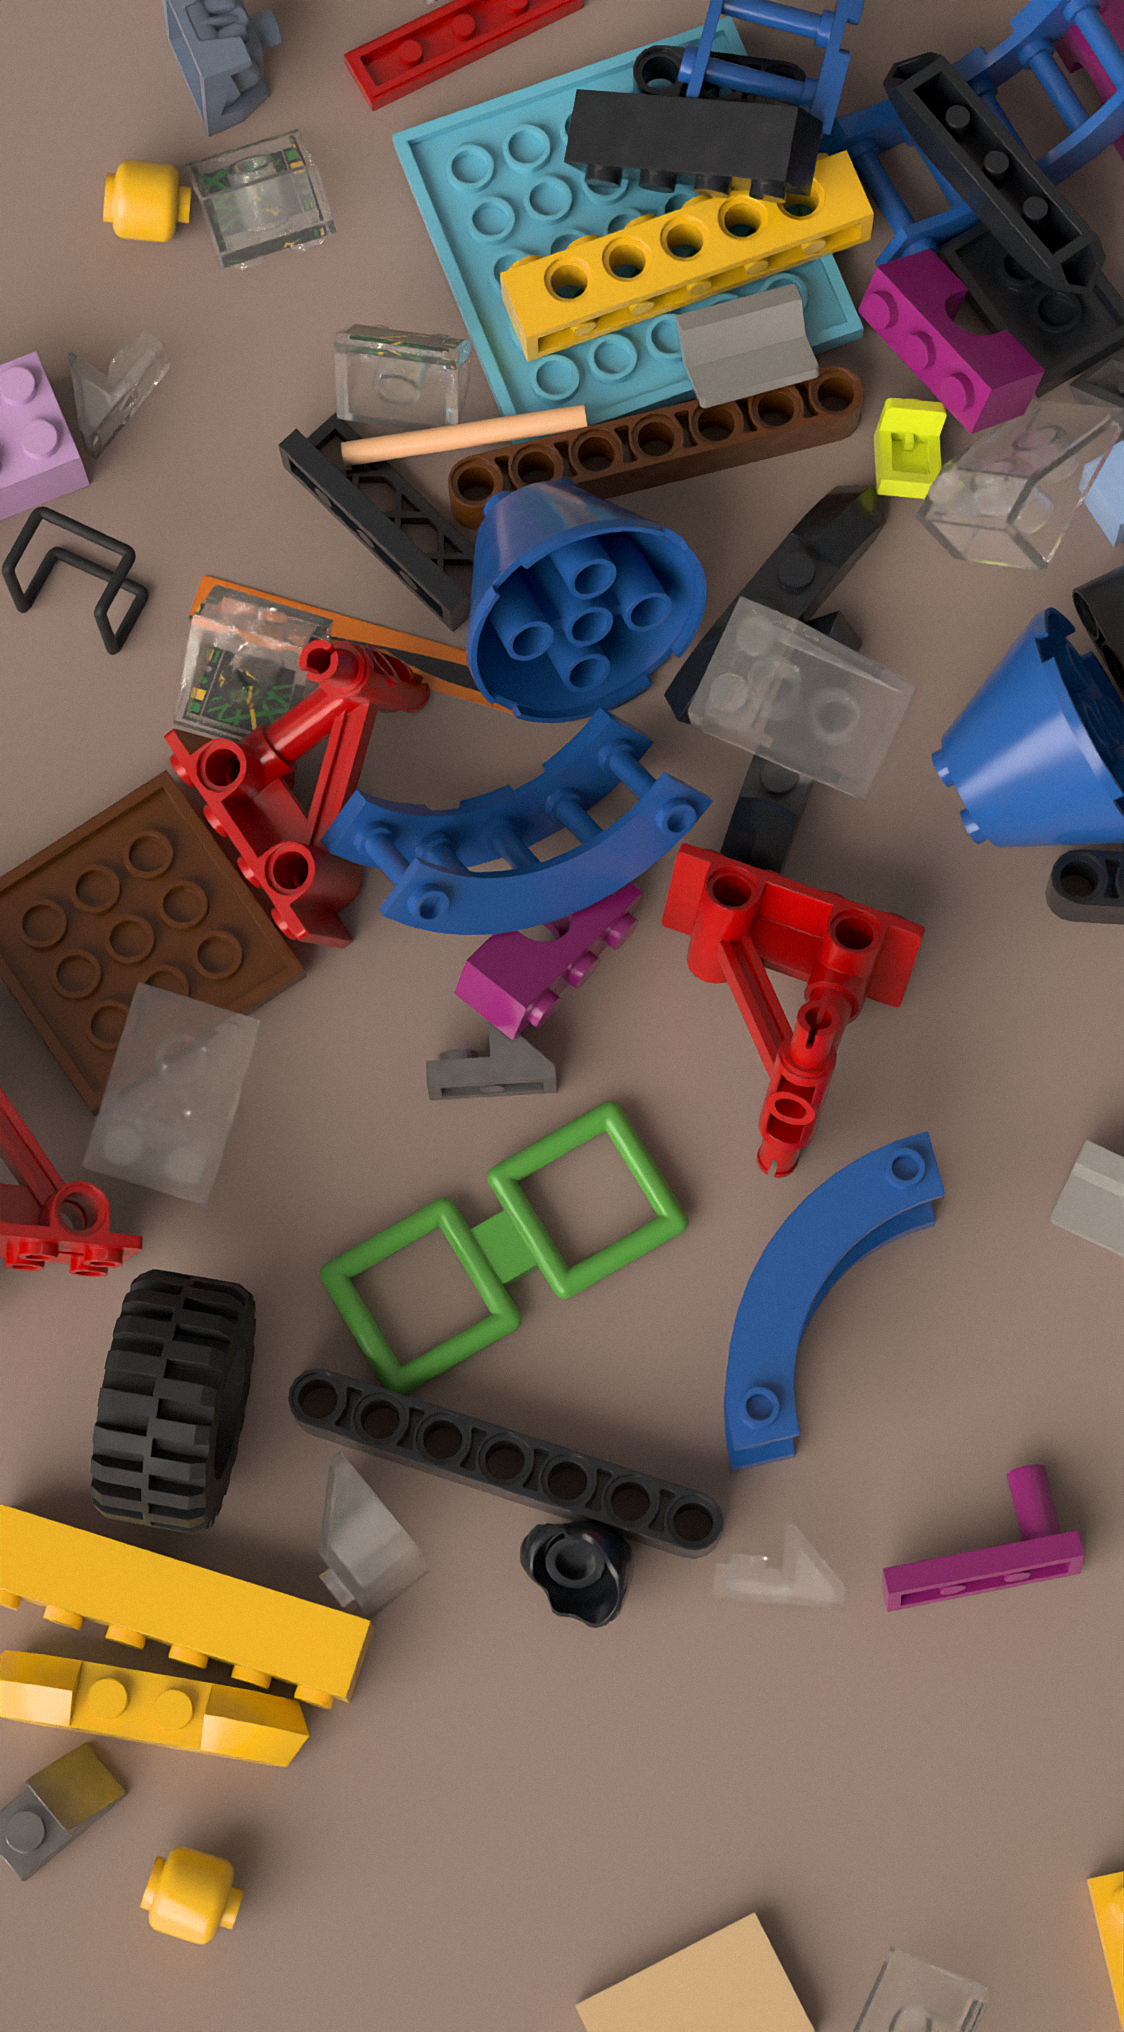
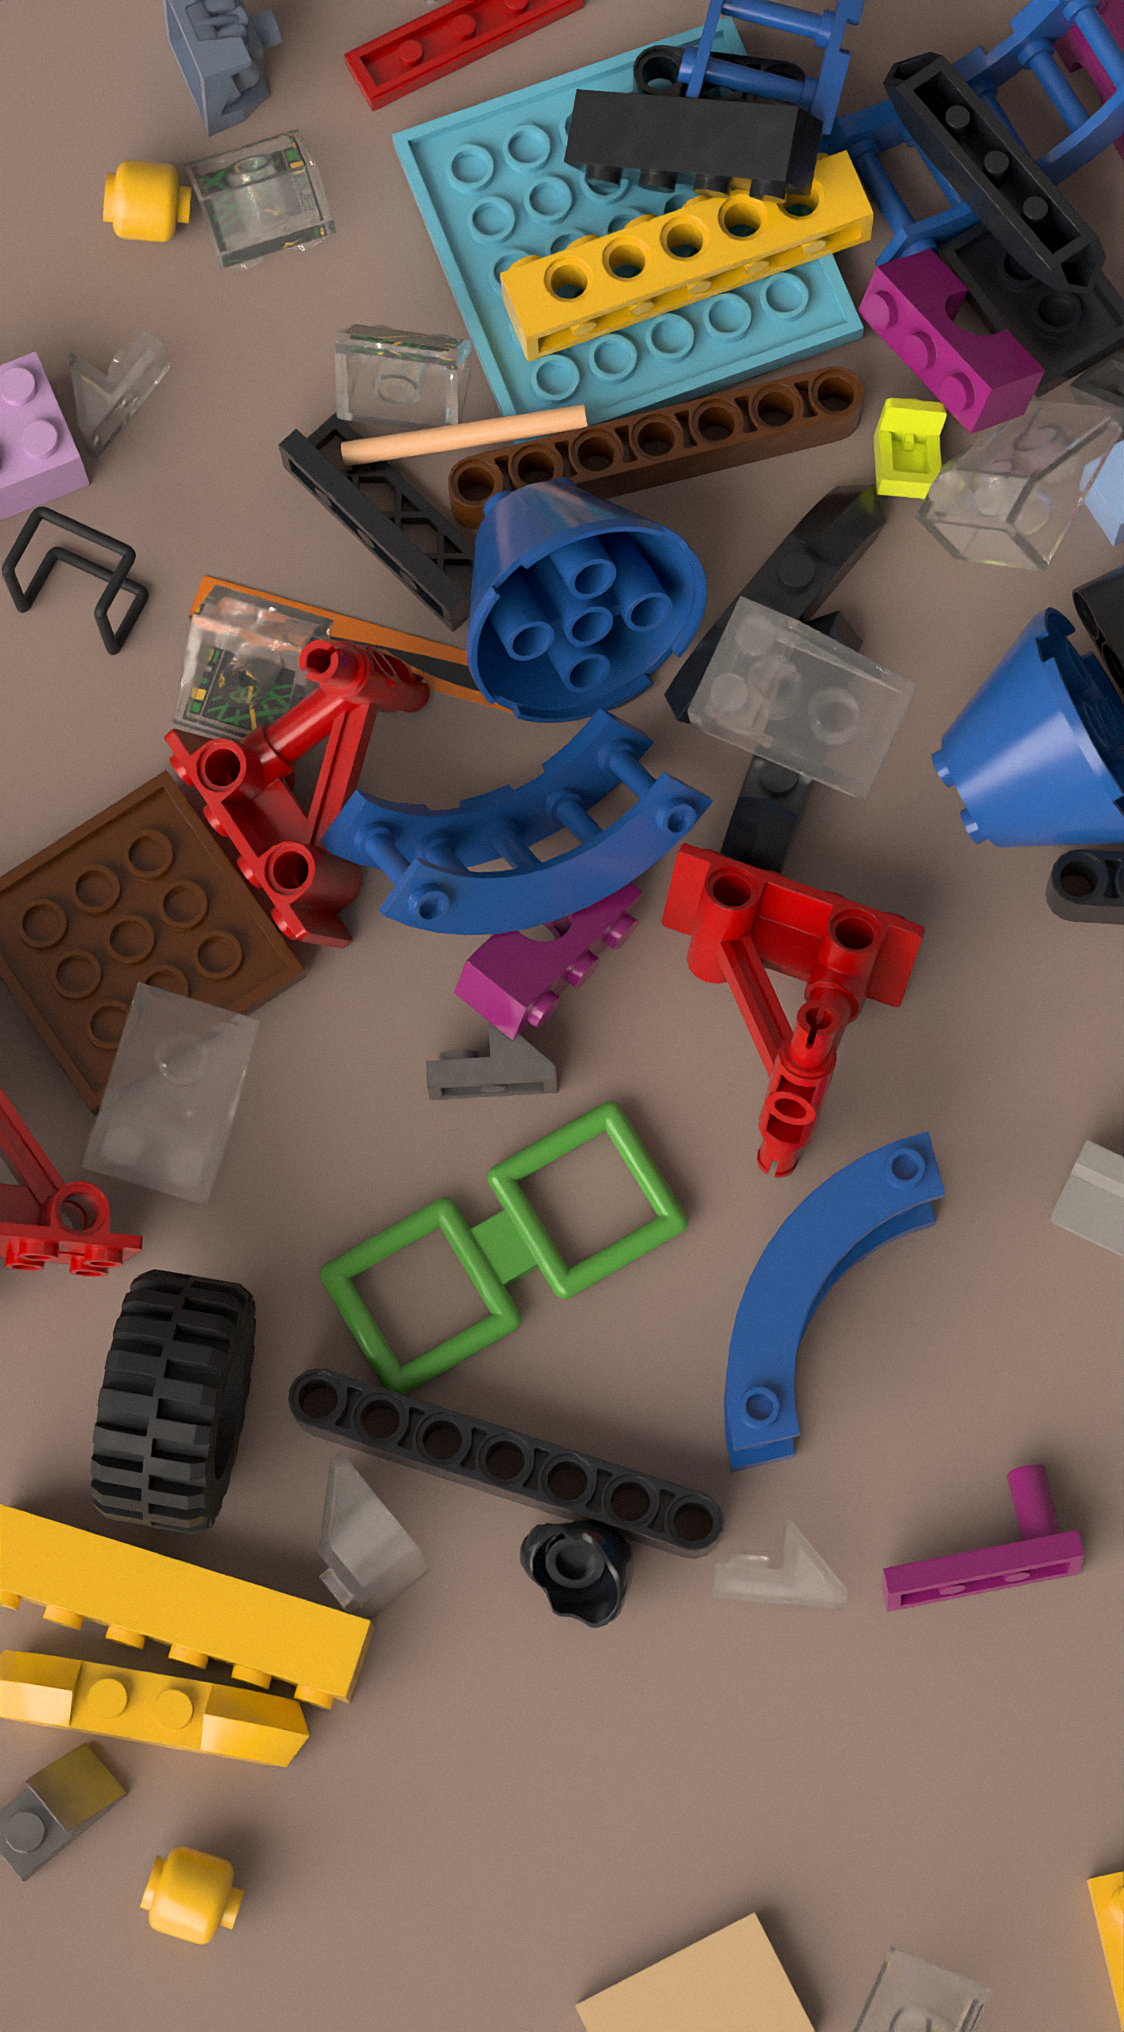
(746, 346): light grey panel -> none

